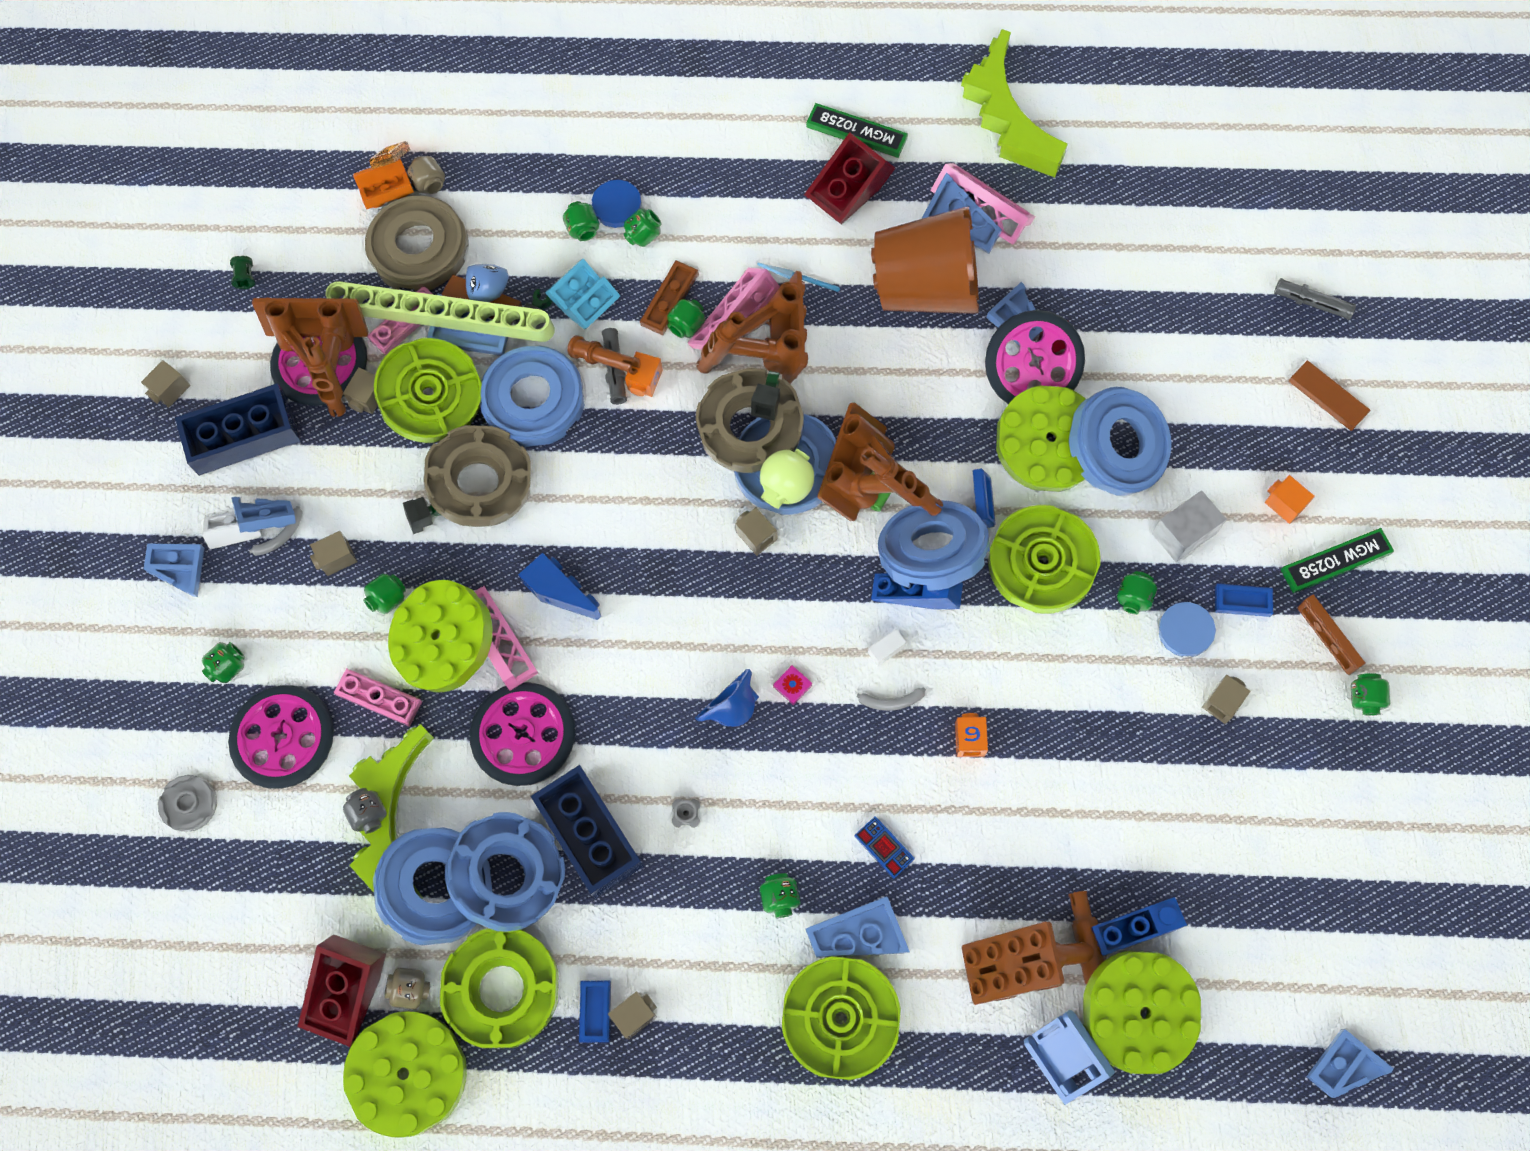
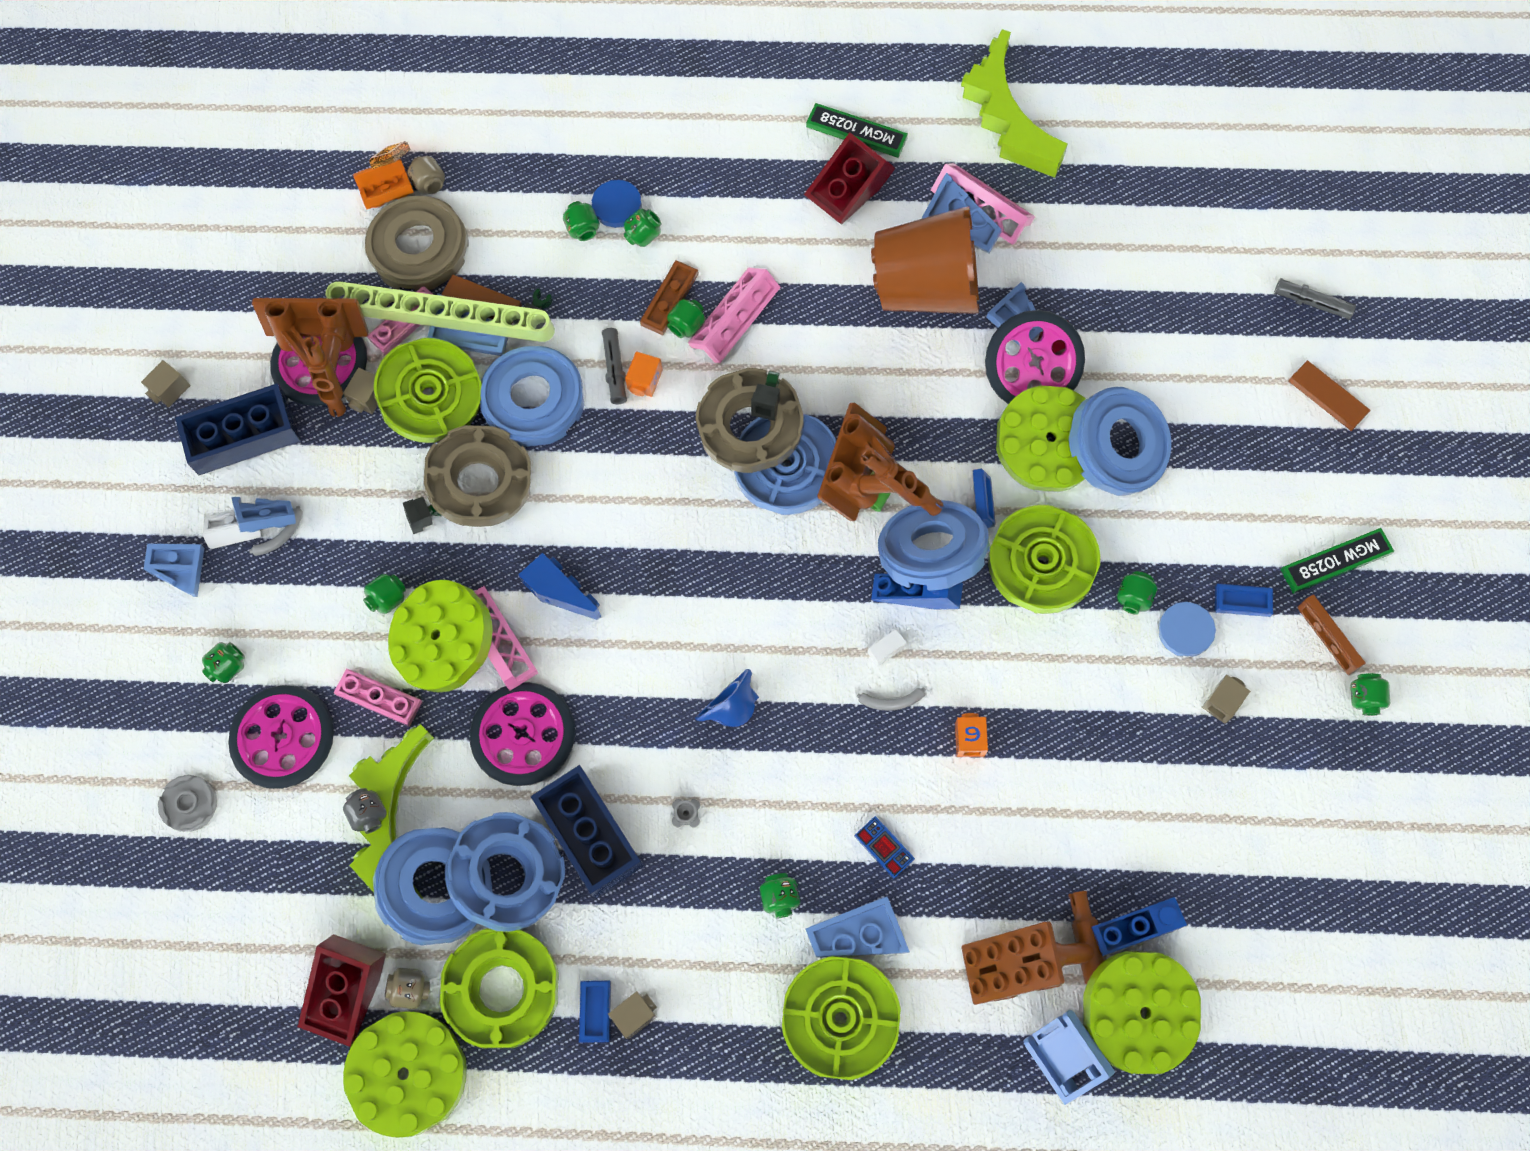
(242, 272): dark green bush -> none
(332, 553): dark tan brick -> none
(485, 282): medium blue piece -> none
(582, 294): medium azure slope -> none
(594, 352): dark orange pin -> none
(755, 530): dark tan brick -> none
(782, 351): dark orange plate -> none
(786, 477): yellowish green brick -> none
(787, 273): dark azure piece -> none
(792, 685): dark pink tile -> none
(1188, 526): flat silver piece -> none
(1288, 498): orange brick -> none
(1346, 1066): medium blue wing -> none

